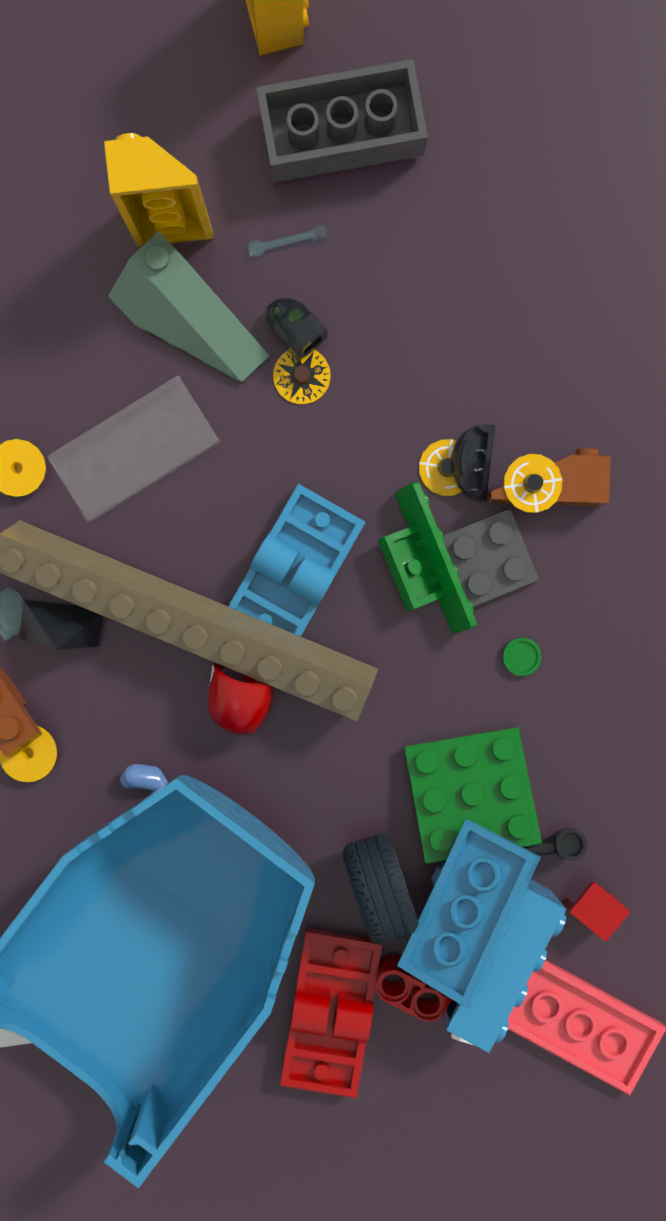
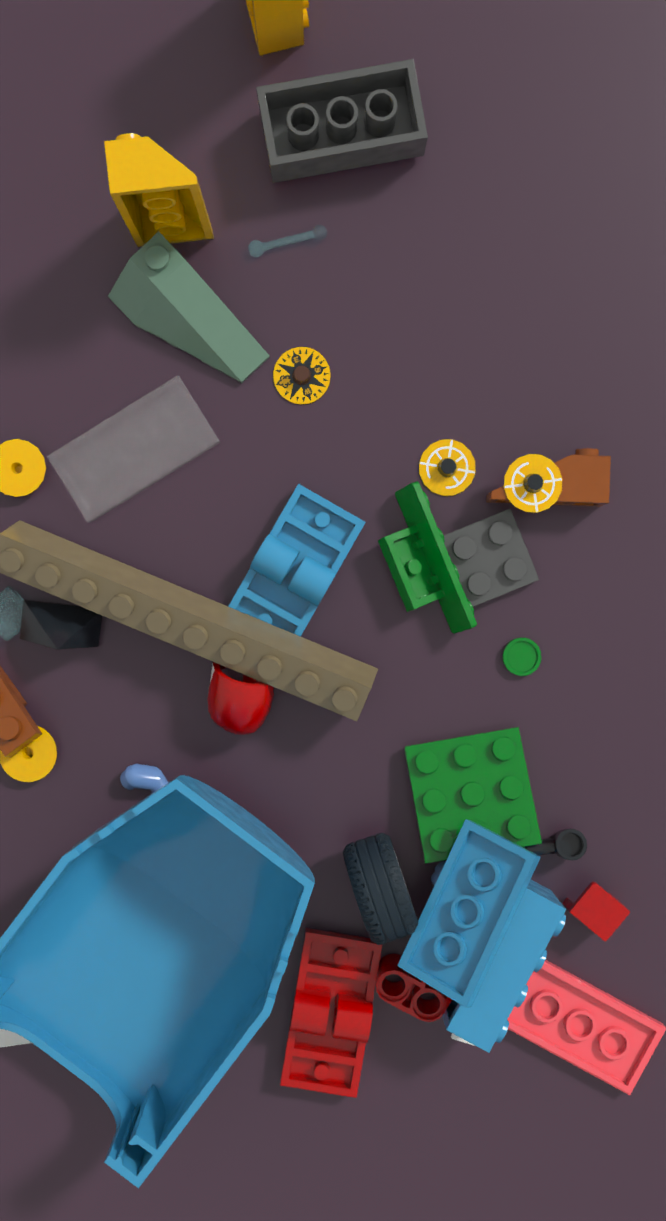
(295, 327): black rock -> none
(473, 460): black tile -> none

